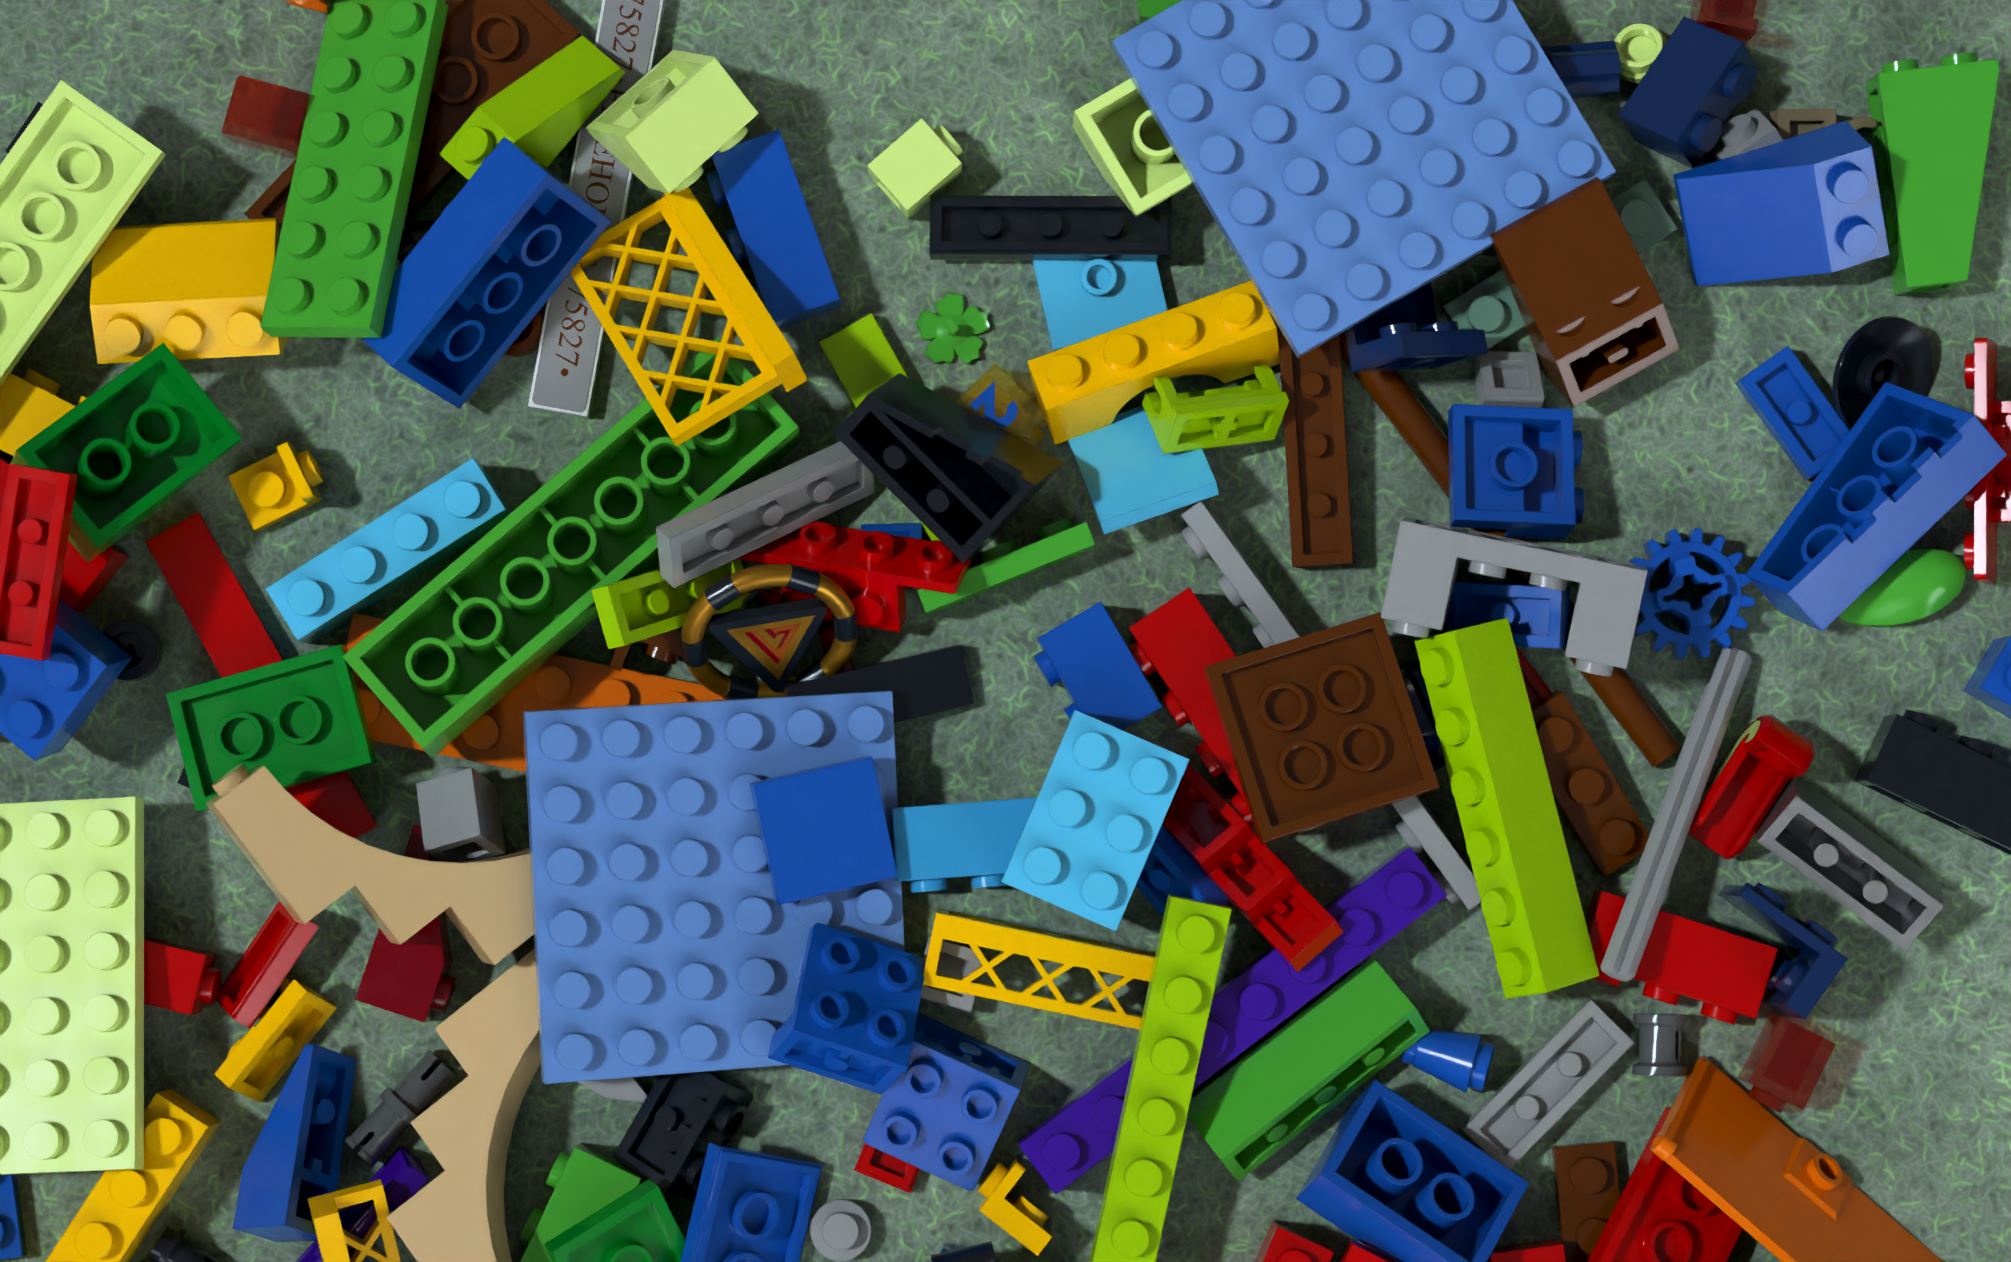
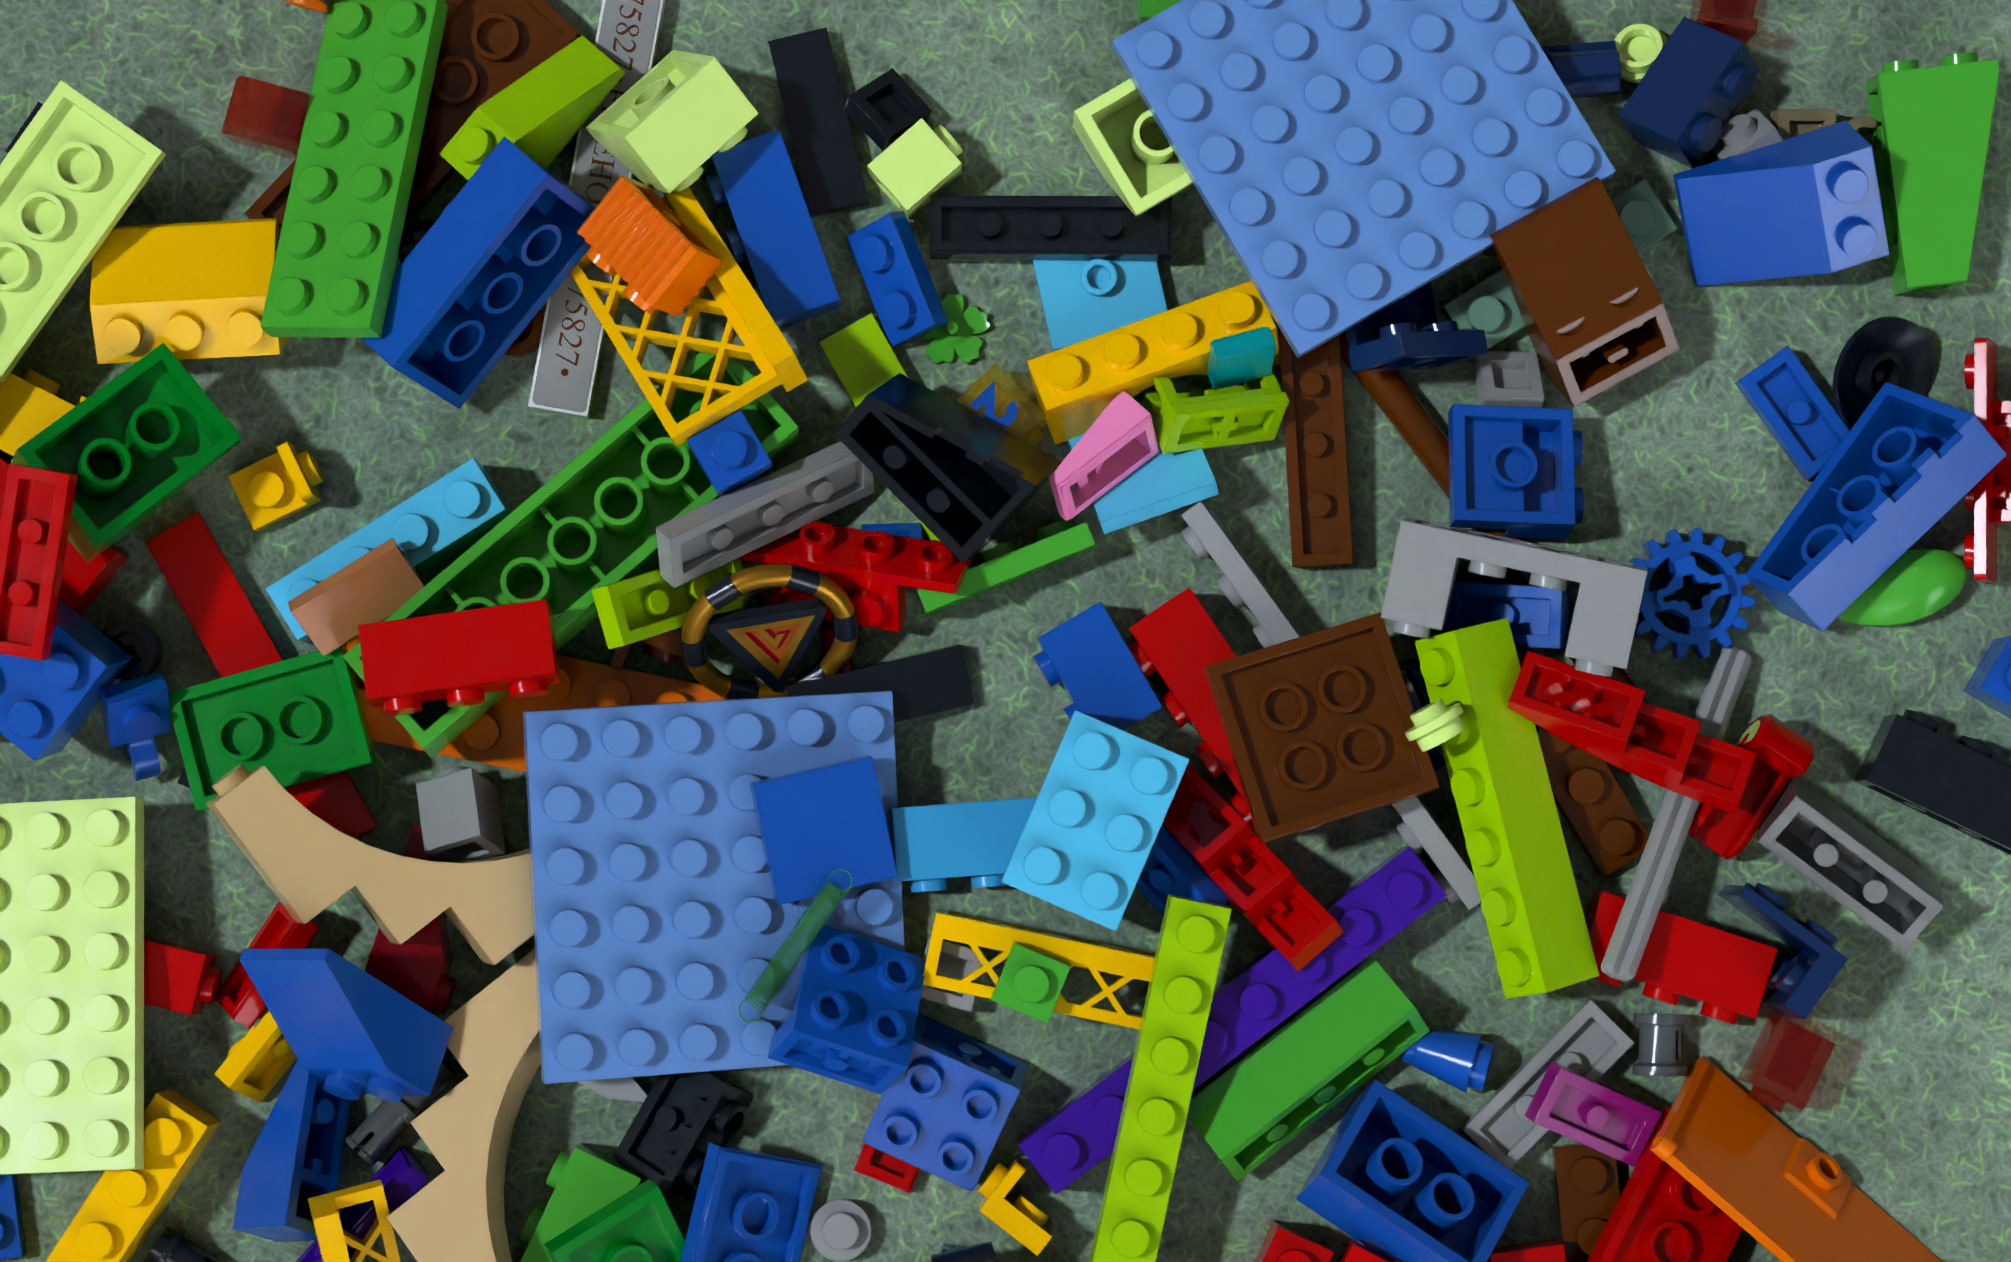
(135, 714): none -> blue plate
(348, 1024): none -> blue slope
(356, 596): none -> nougat tile
(459, 656): none -> red brick
(648, 247): none -> orange brick
(729, 453): none -> blue plate
(796, 937): none -> bright green piece
(818, 122): none -> black tile
(886, 108): none -> black plate
(897, 279): none -> blue plate
(1030, 982): none -> bright green plate
(1104, 456): none -> bright pink slope
(1241, 357): none -> teal tile
(1435, 724): none -> yellowish green plate
(1593, 1114): none -> magenta plate
(1631, 734): none -> red slope

